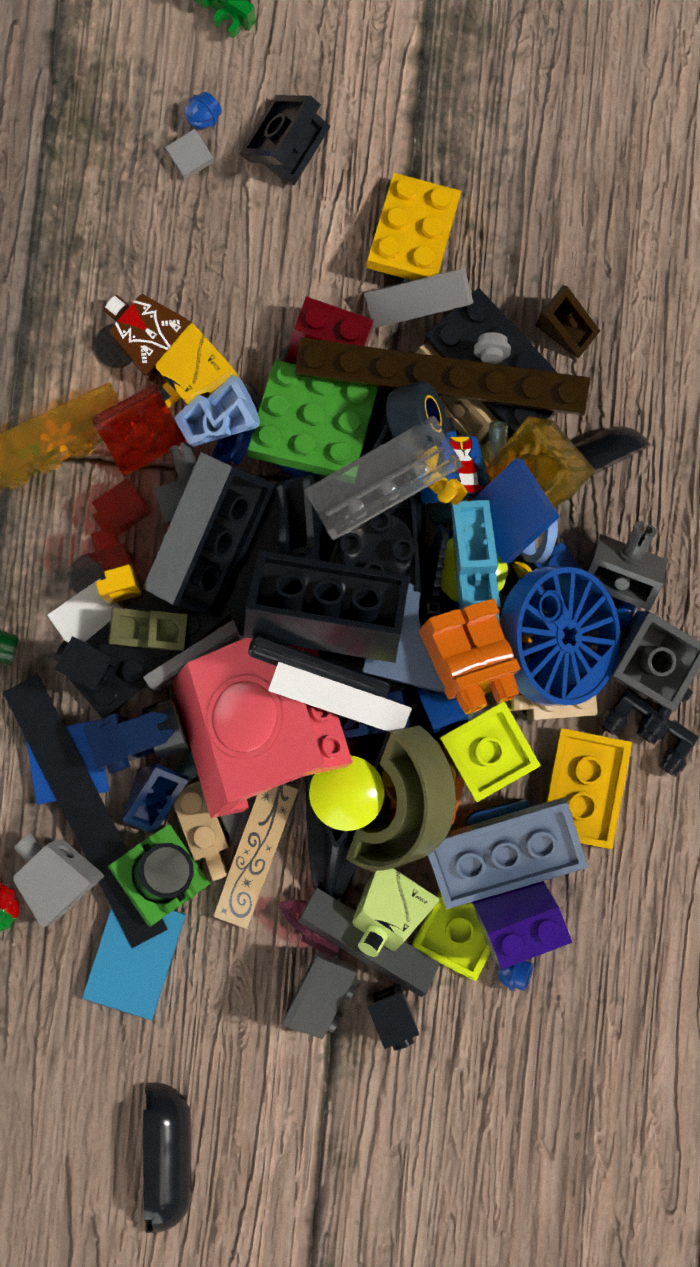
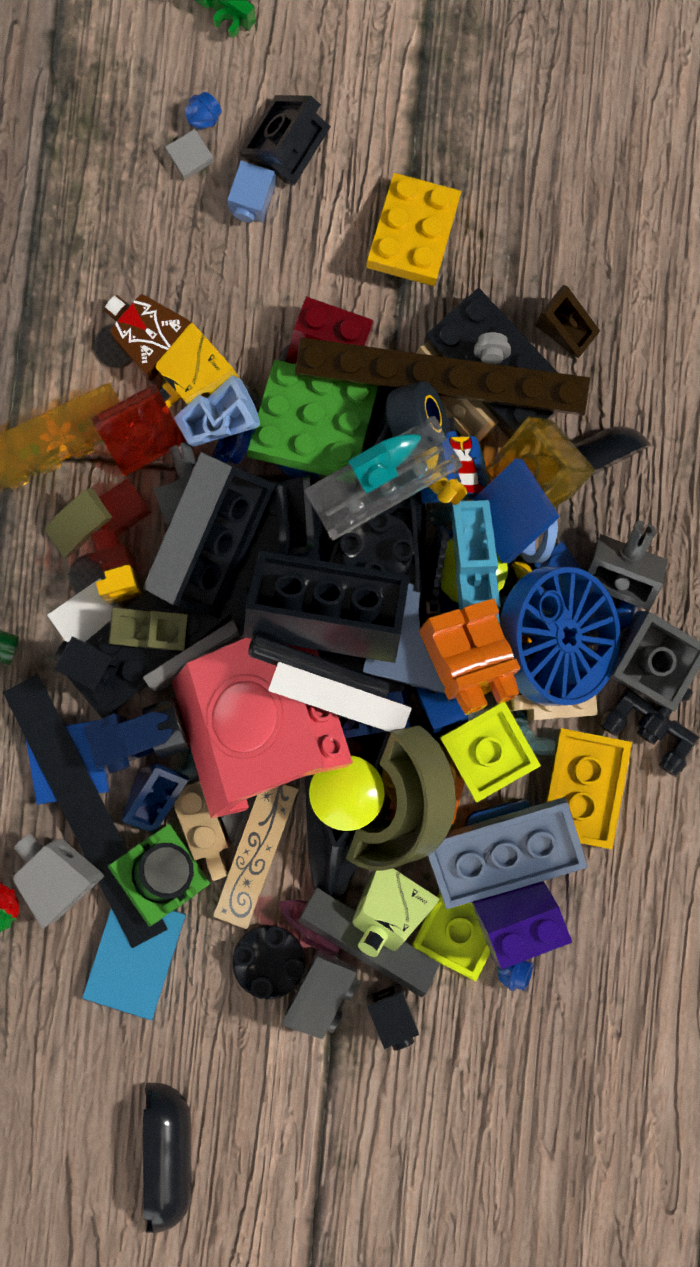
(77, 522): none -> olive slope
(251, 192): none -> medium blue brick
(268, 962): none -> black dish
(380, 462): none -> teal plate
(419, 297): light grey tile -> none
(496, 440): clear light blue arm -> none
(539, 745): none -> clear light blue arm

